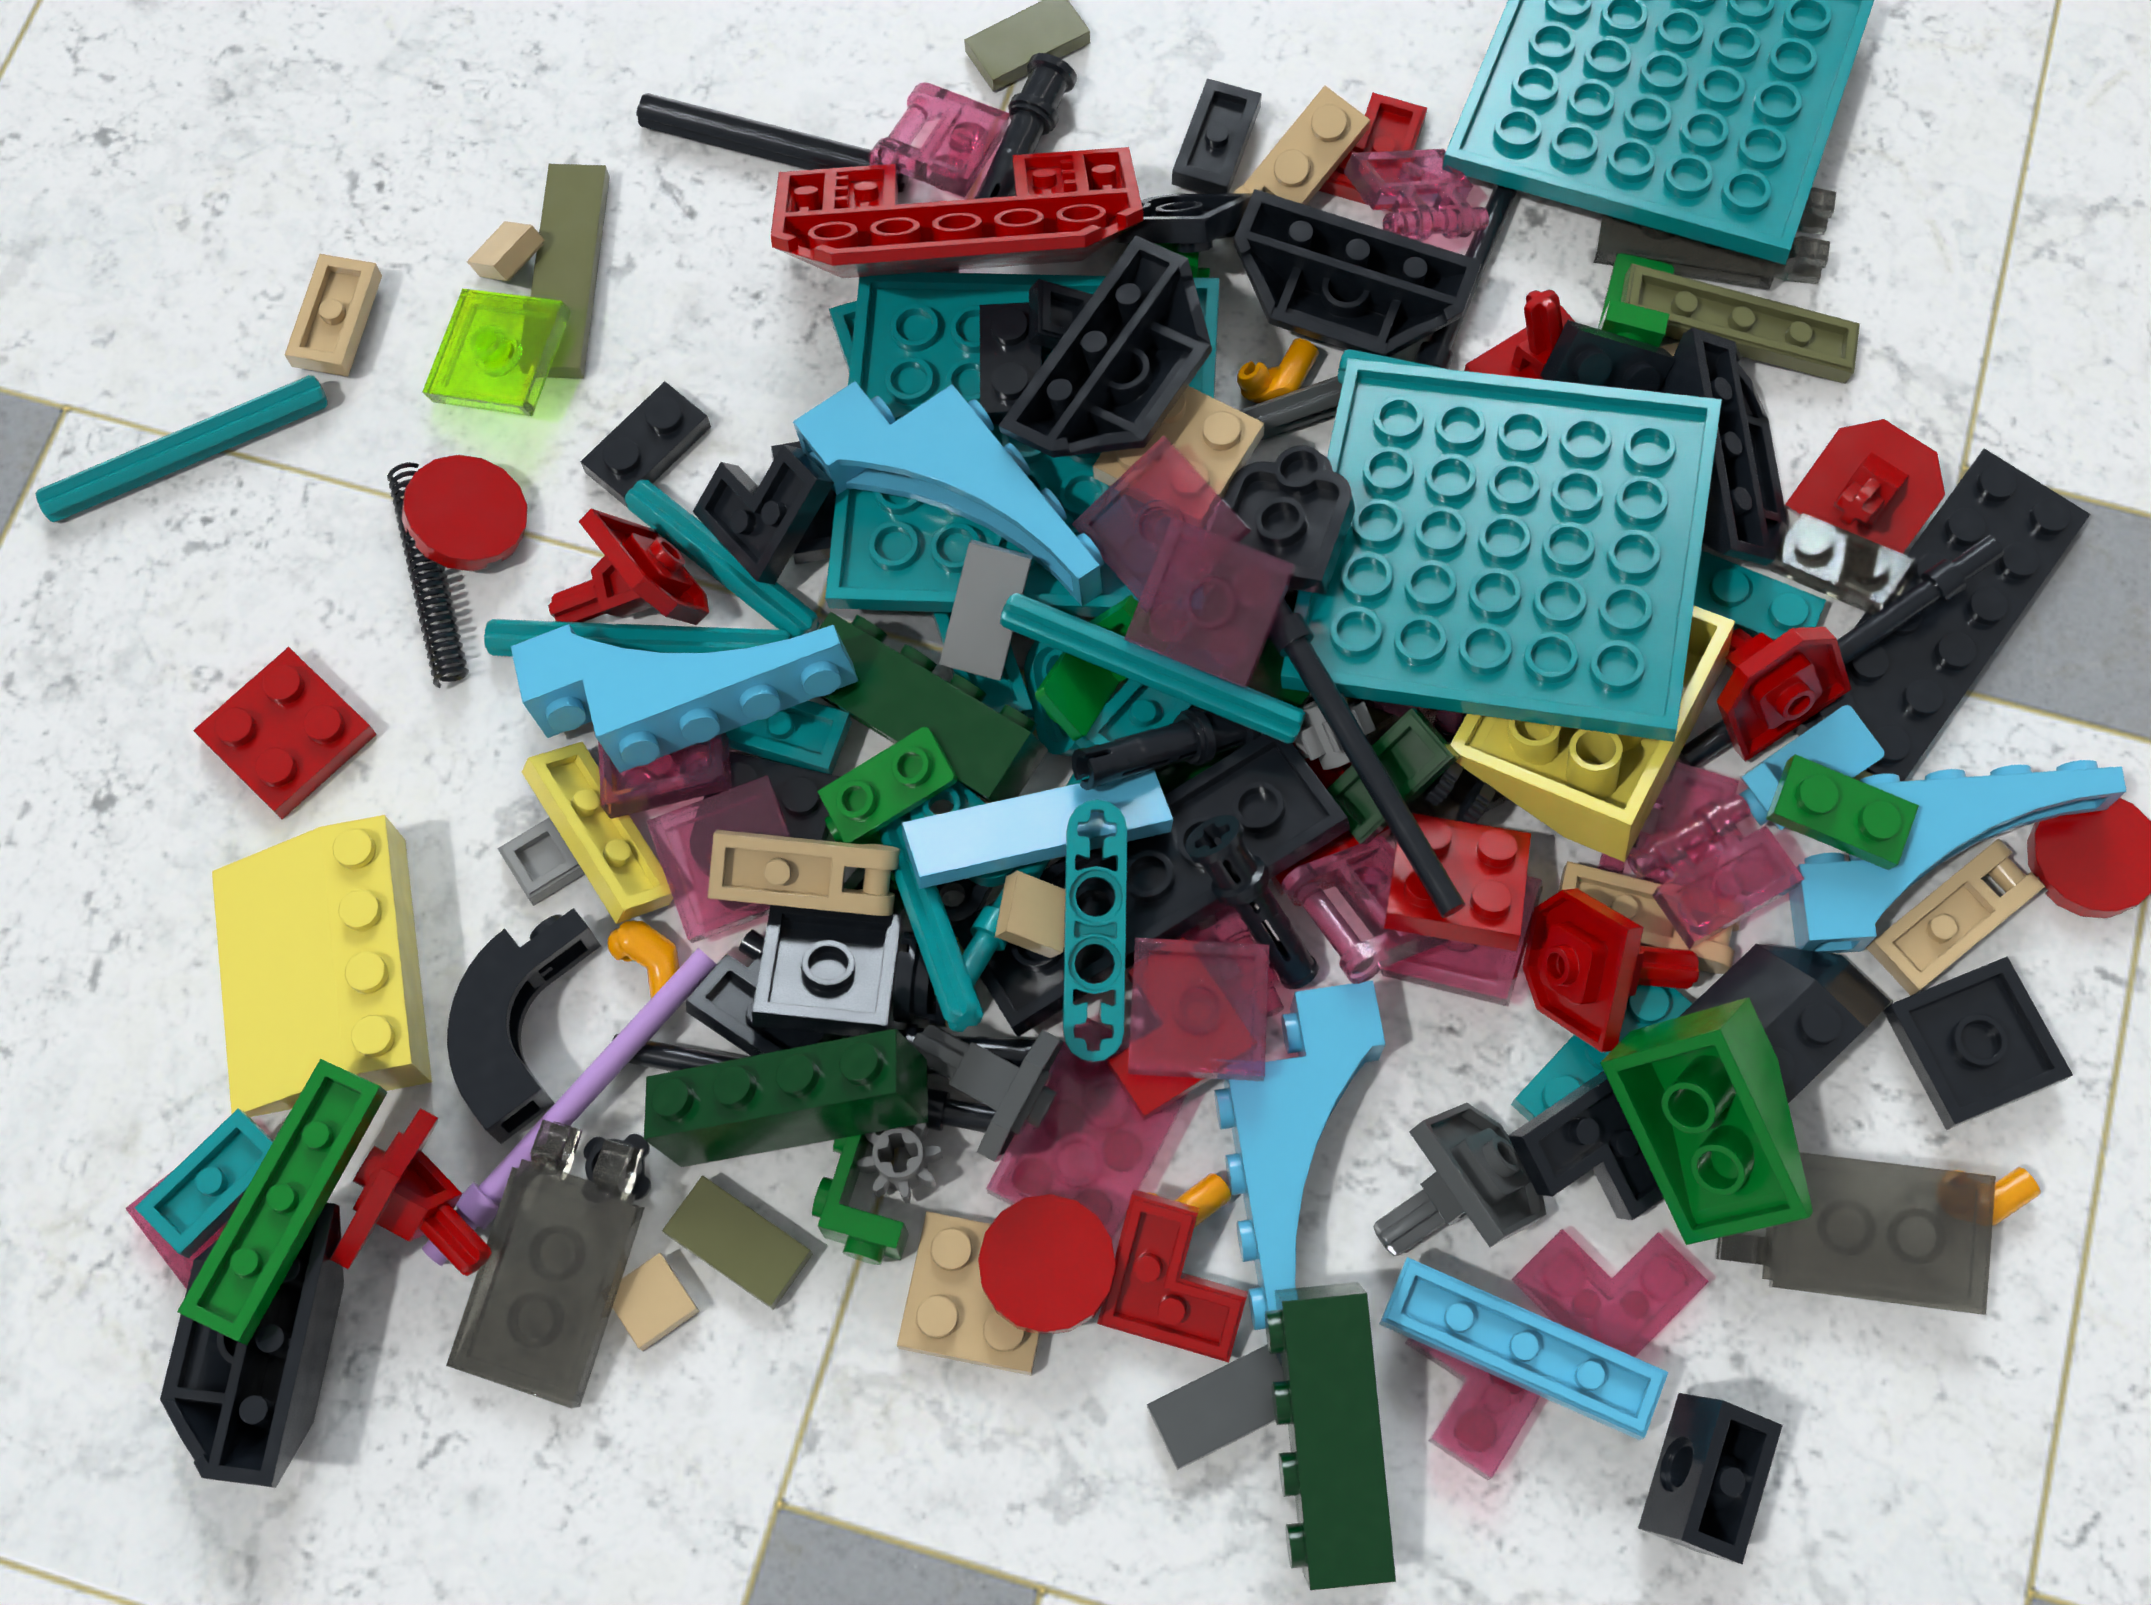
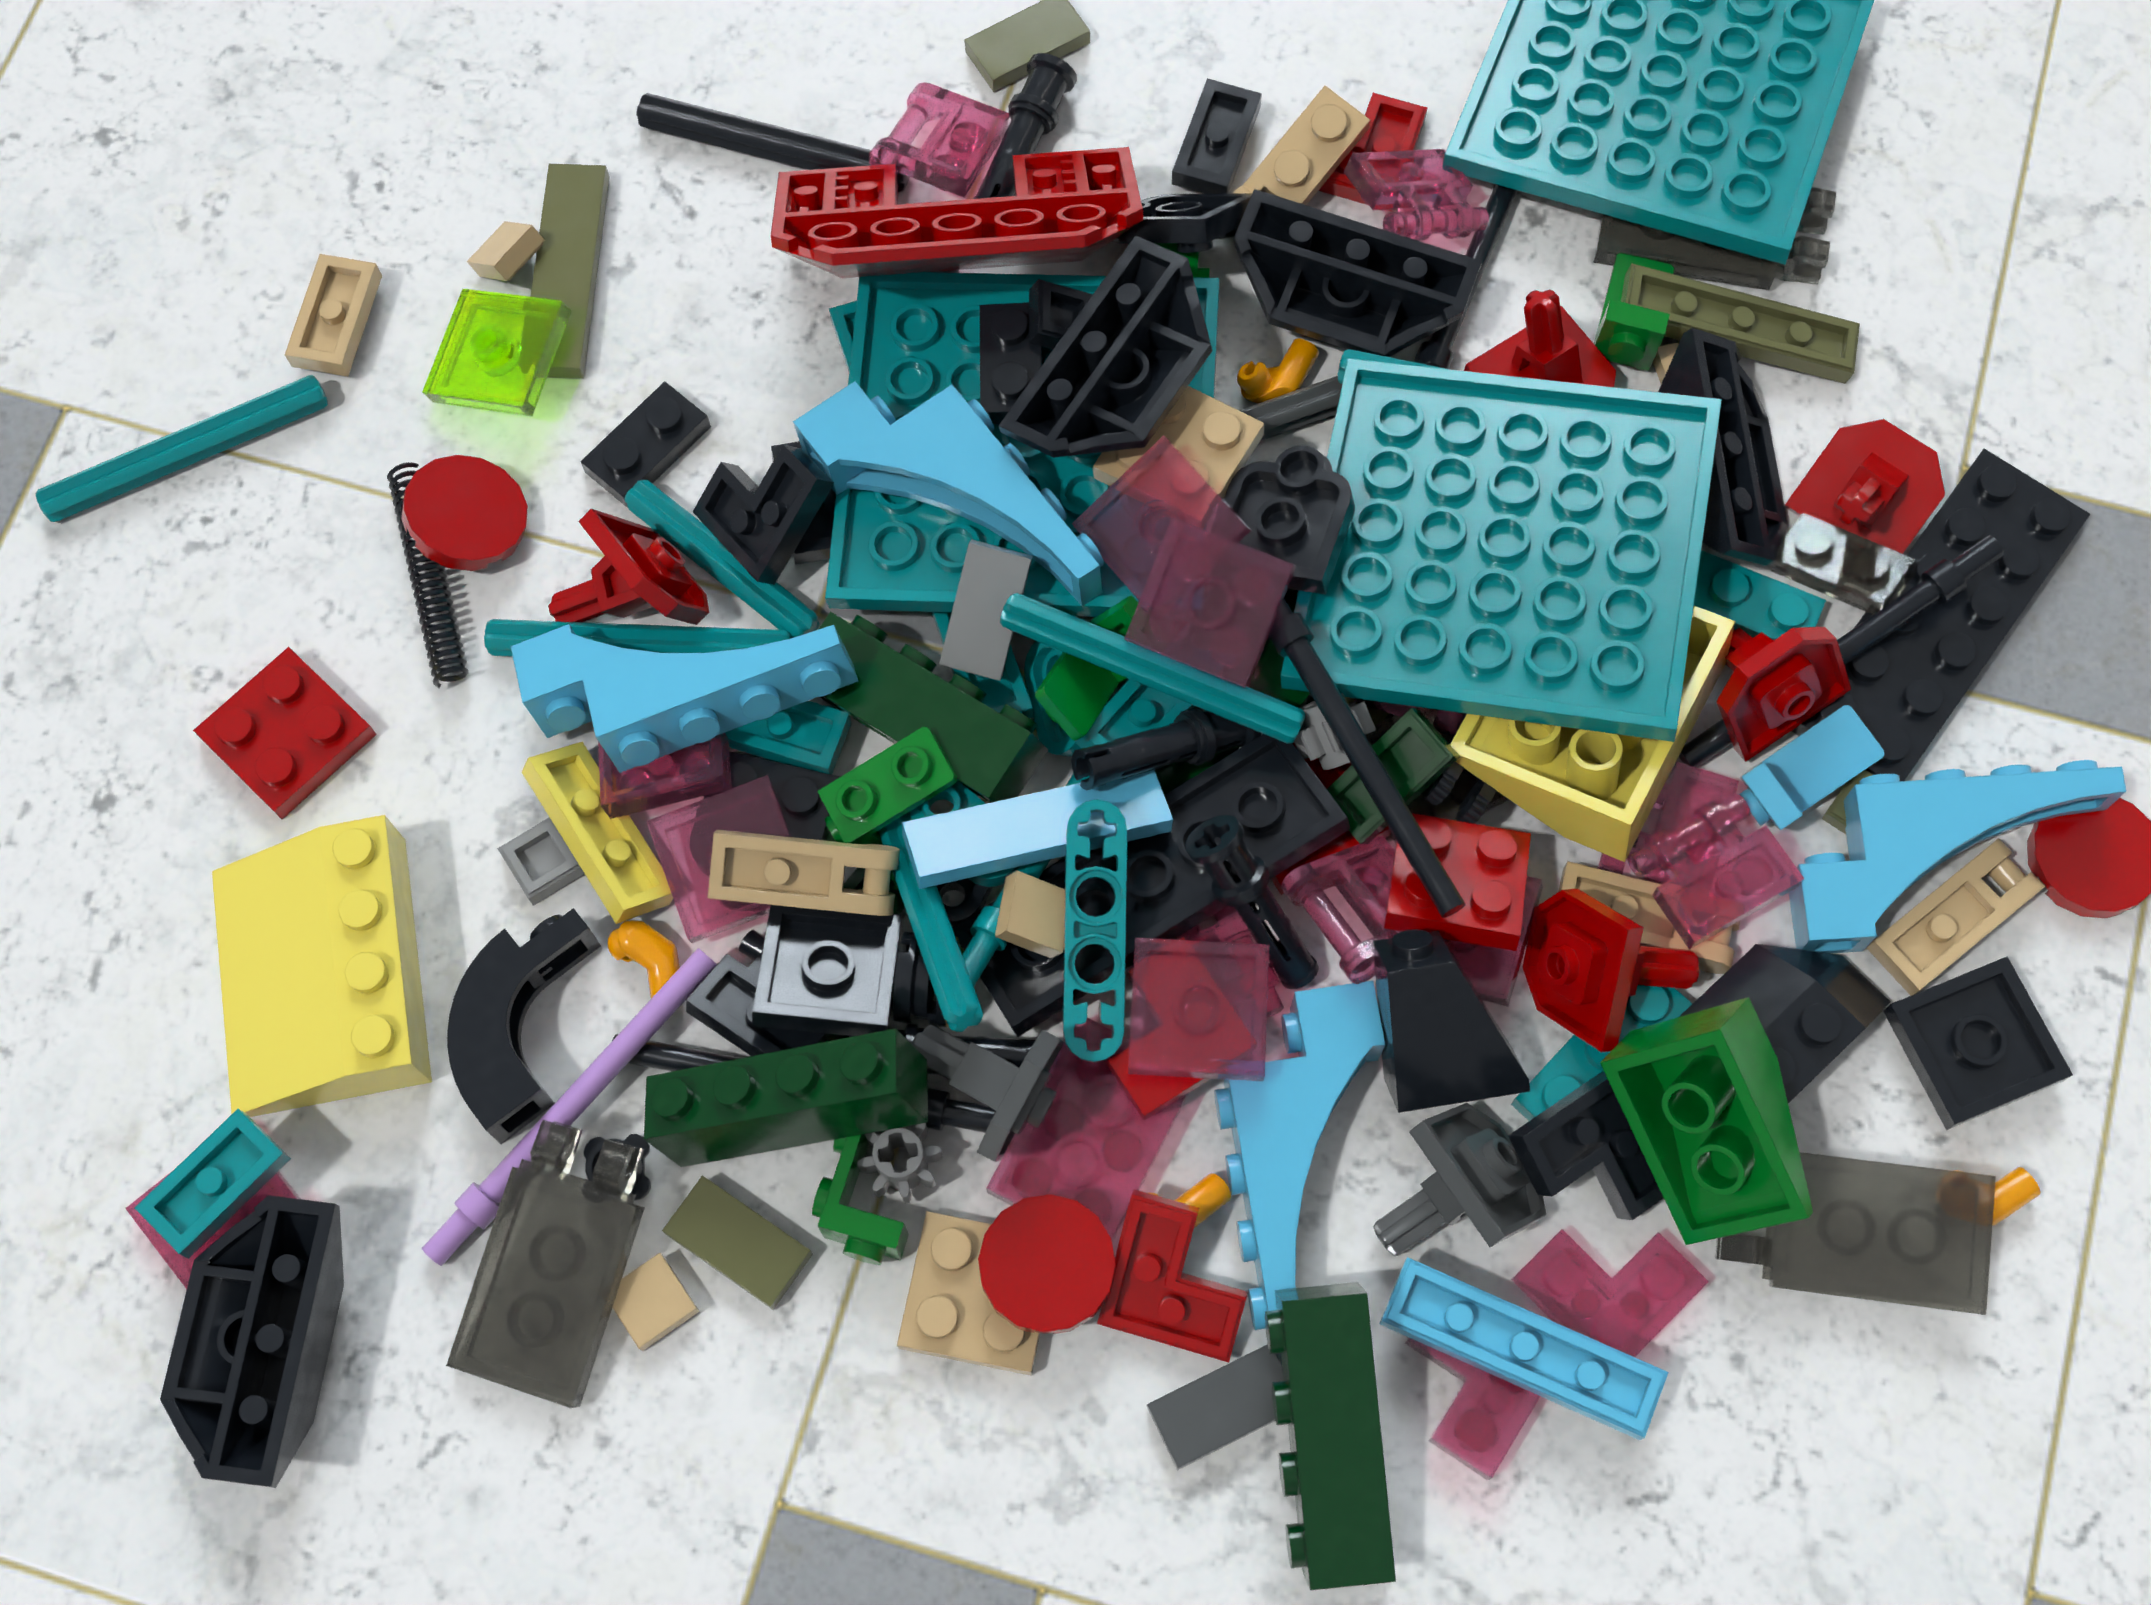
(282, 1202): green plate -> none
(411, 1200): red piece -> none
(1437, 1028): none -> black slope
(1606, 360): black plate -> none
(1710, 1477): black brick -> none
(1842, 812): green plate -> none

